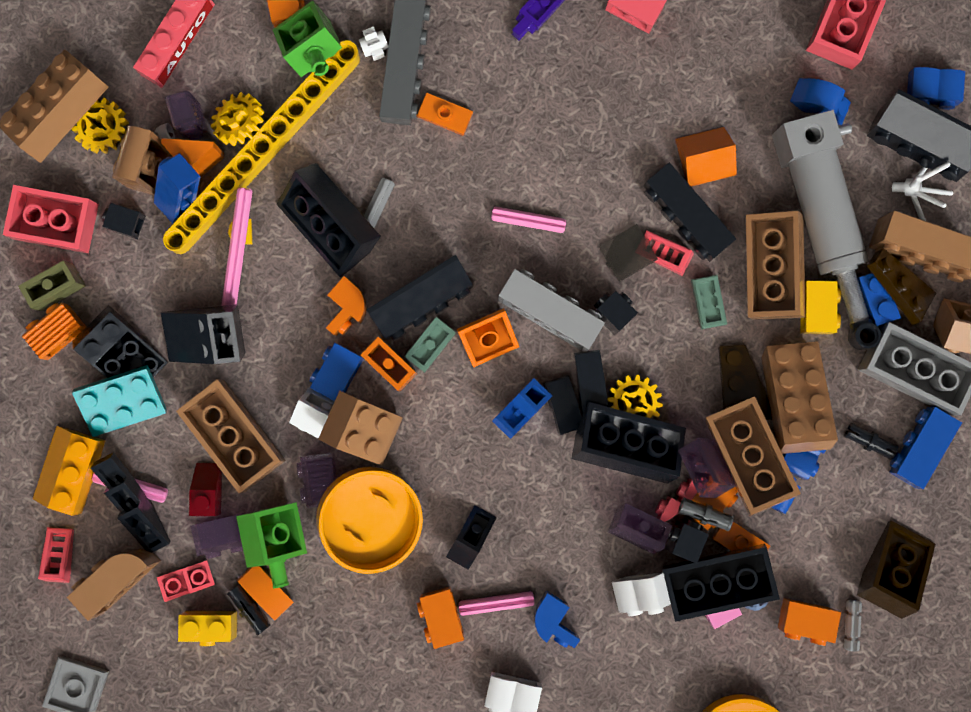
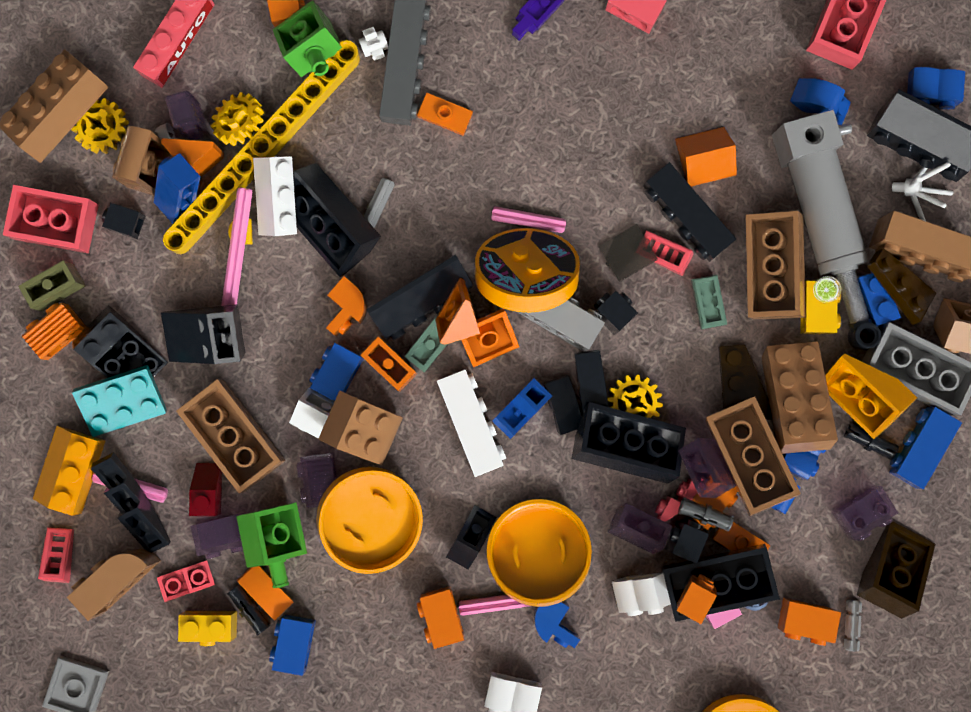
(275, 196): none -> white brick
(293, 644): none -> blue brick
(457, 316): none -> orange slope
(468, 418): none -> white brick
(527, 270): none -> light orange brick
(539, 552): none -> light orange brick
(697, 598): none -> orange brick
(827, 289): none -> clear tile
(865, 513): none -> clear purple brick
(867, 394): none -> light orange slope

